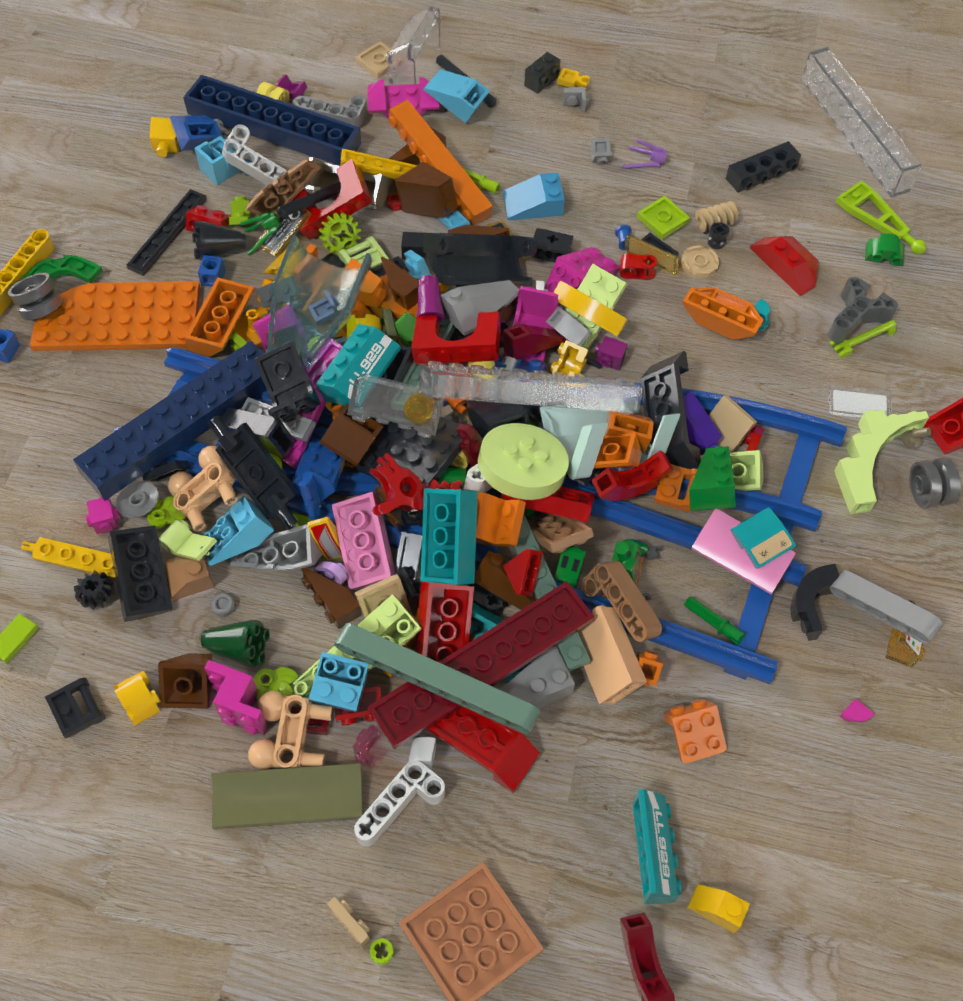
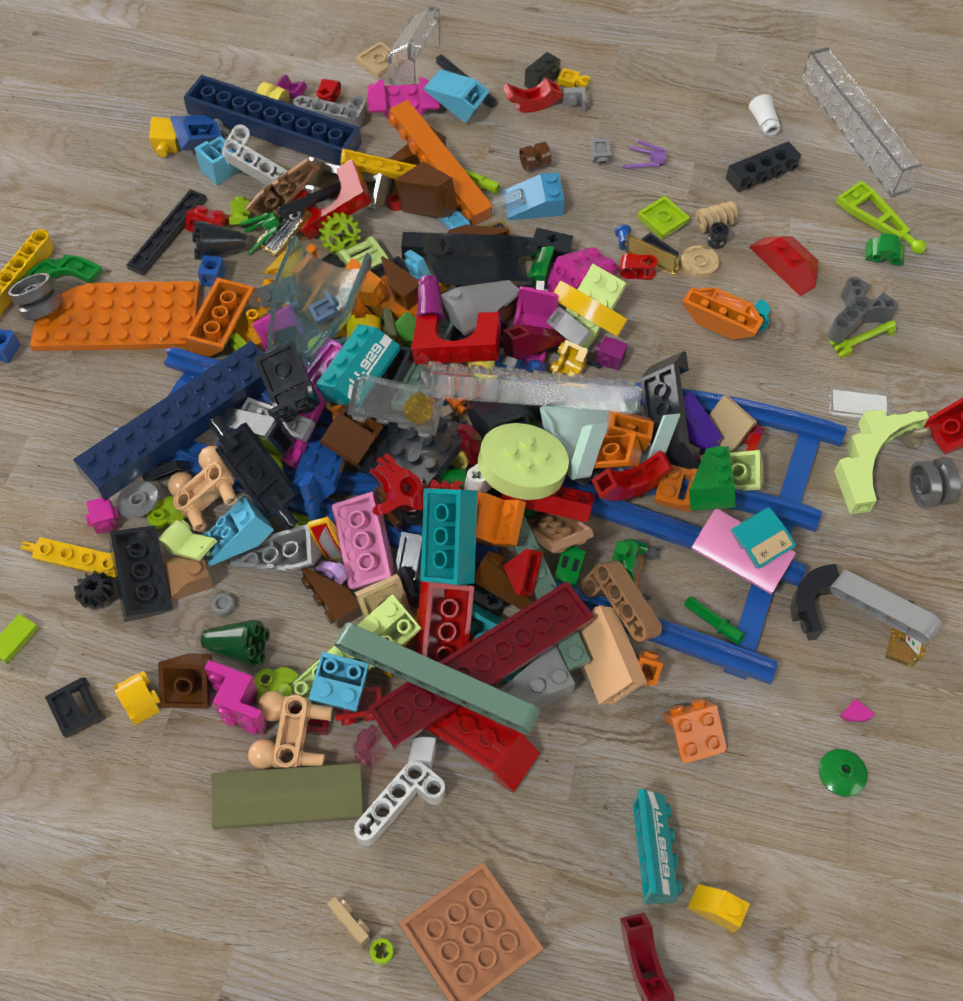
(329, 90): none -> red piece
(507, 201): none -> clear tile
(534, 99): none -> red arch
(535, 156): none -> reddish brown wheel
(541, 265): none -> green brick
(765, 114): none -> white plant
(835, 779): none -> green dish

